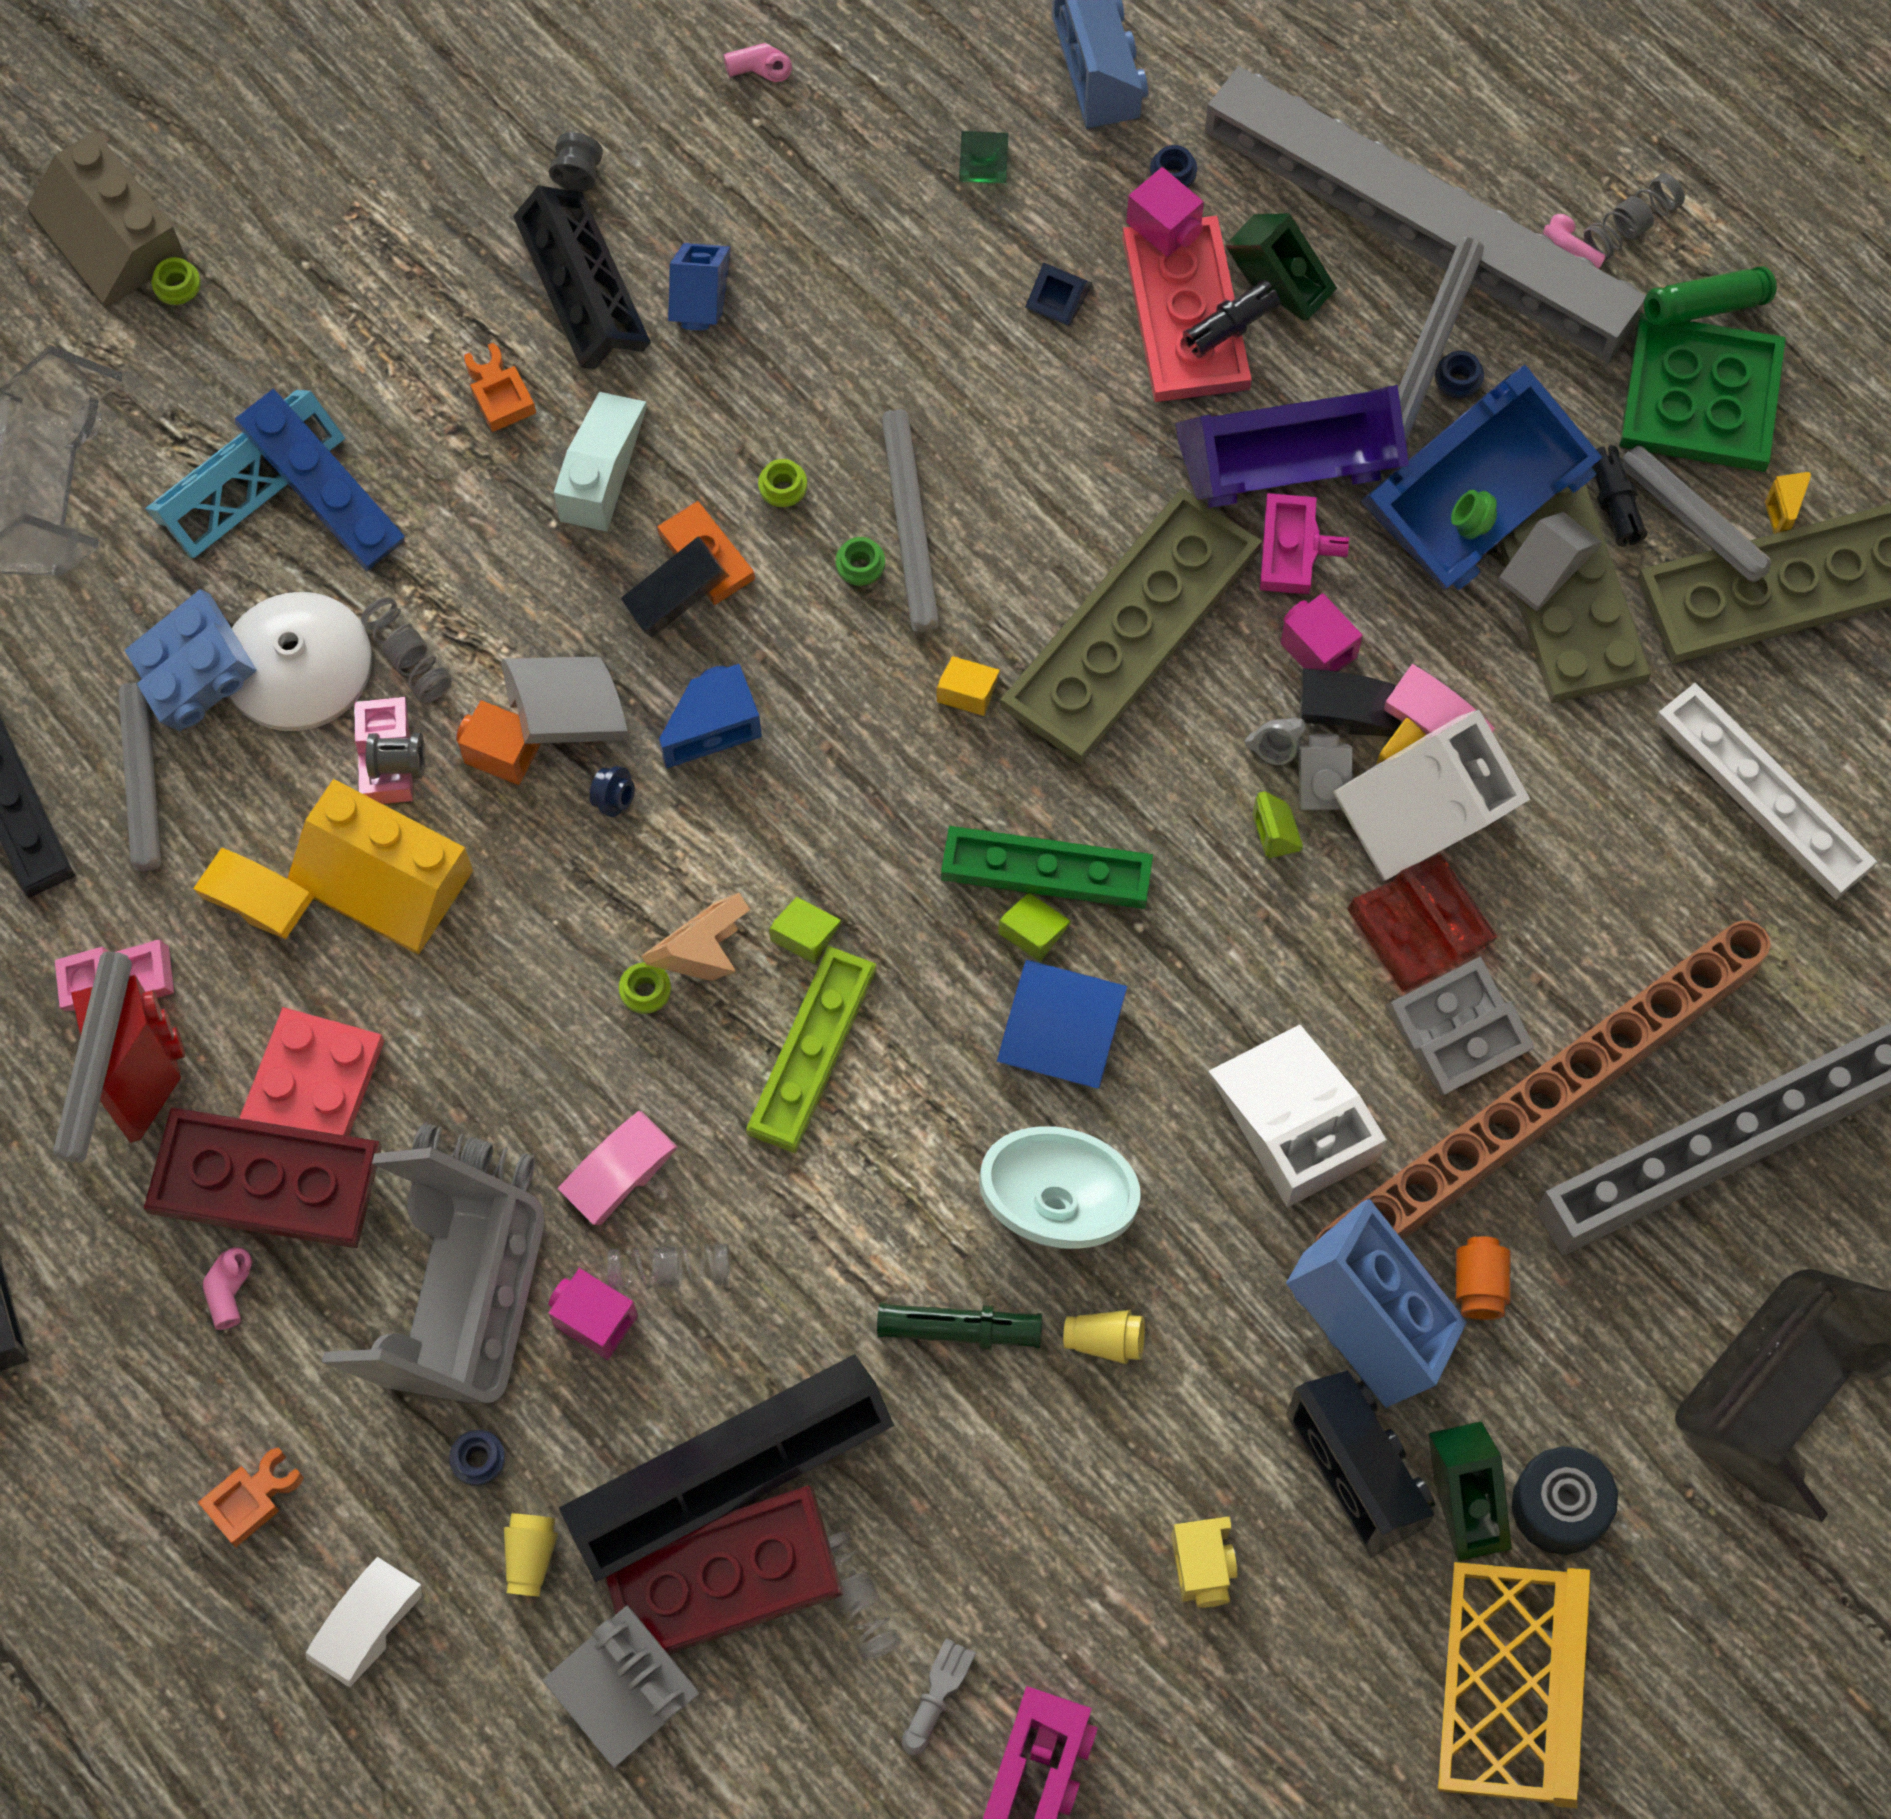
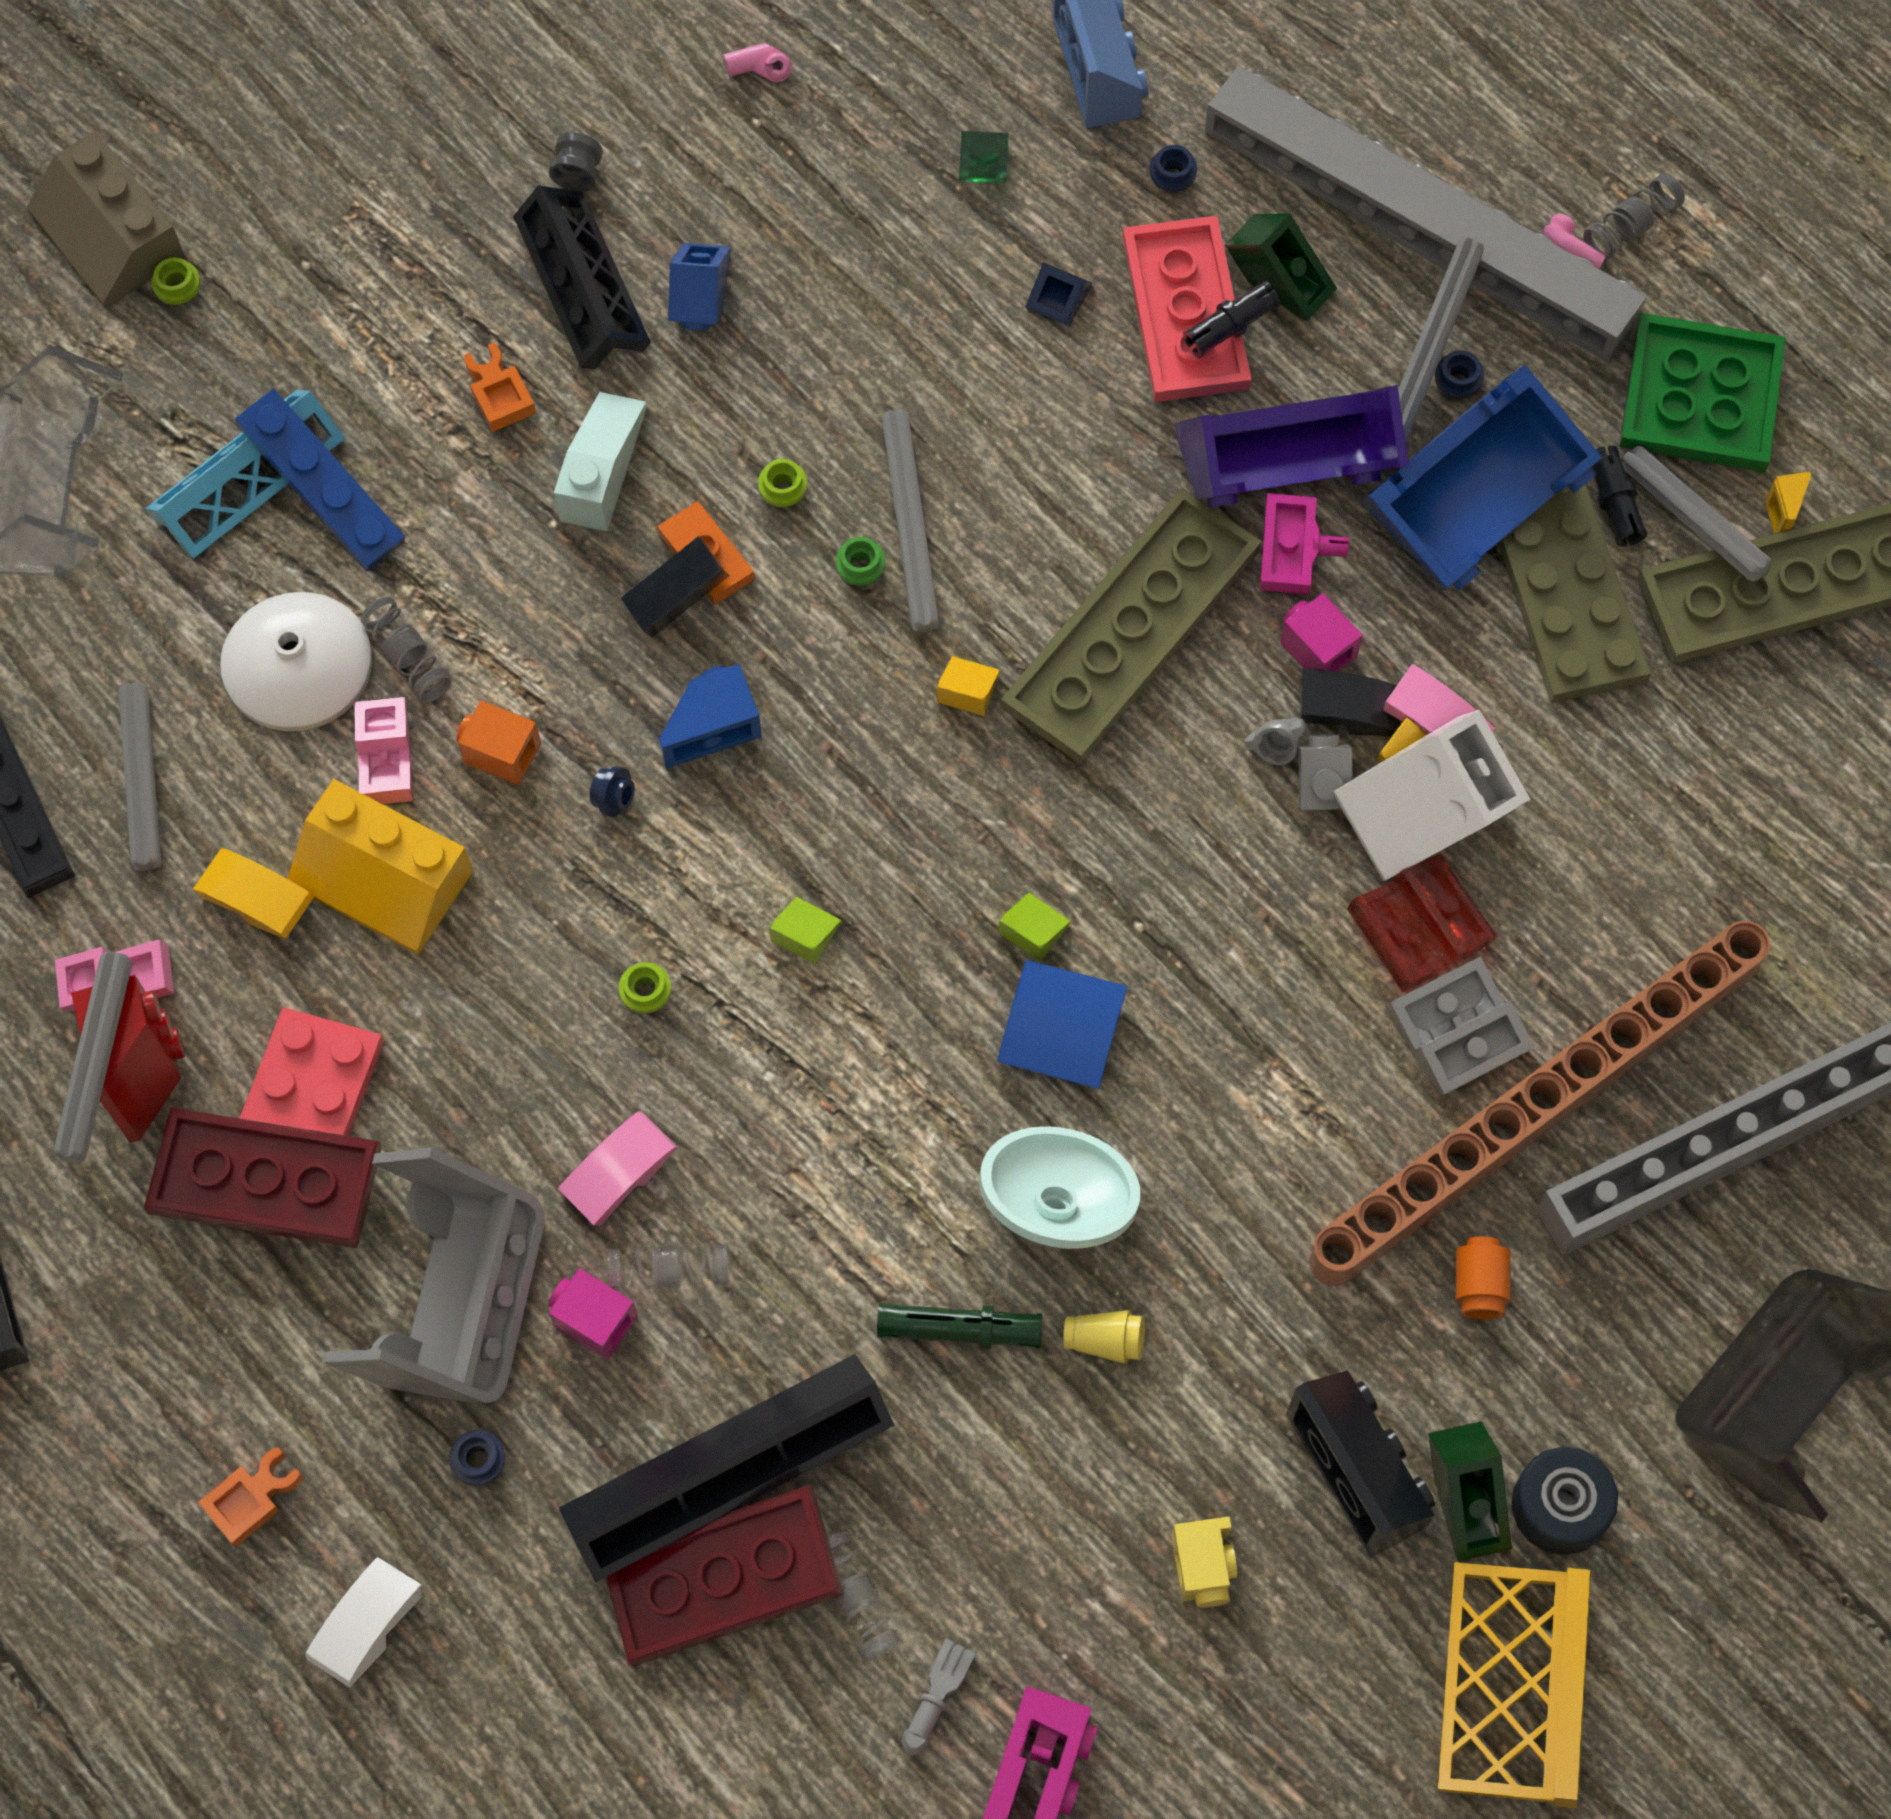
(189, 662): medium blue plate -> none
(222, 1285): bright pink arm -> none
(395, 755): dark grey bush -> none
(478, 1154): light grey piece -> none
(528, 1552): light yellow cone -> none
(564, 699): light grey slope -> none
(620, 1686): light grey hinge -> none
(696, 946): light nougat slope -> none
(811, 1049): lime tile -> none
(1046, 867): green plate -> none
(1165, 212): dark pink brick -> none
(1275, 826): lime slope -> none
(1298, 1114): white slope -> none
(1378, 1305): medium blue slope -> none
(1474, 513): bright green plate -> none
(1548, 559): light grey slope -> none
(1710, 296): green axle -> none
(1766, 791): white plate -> none

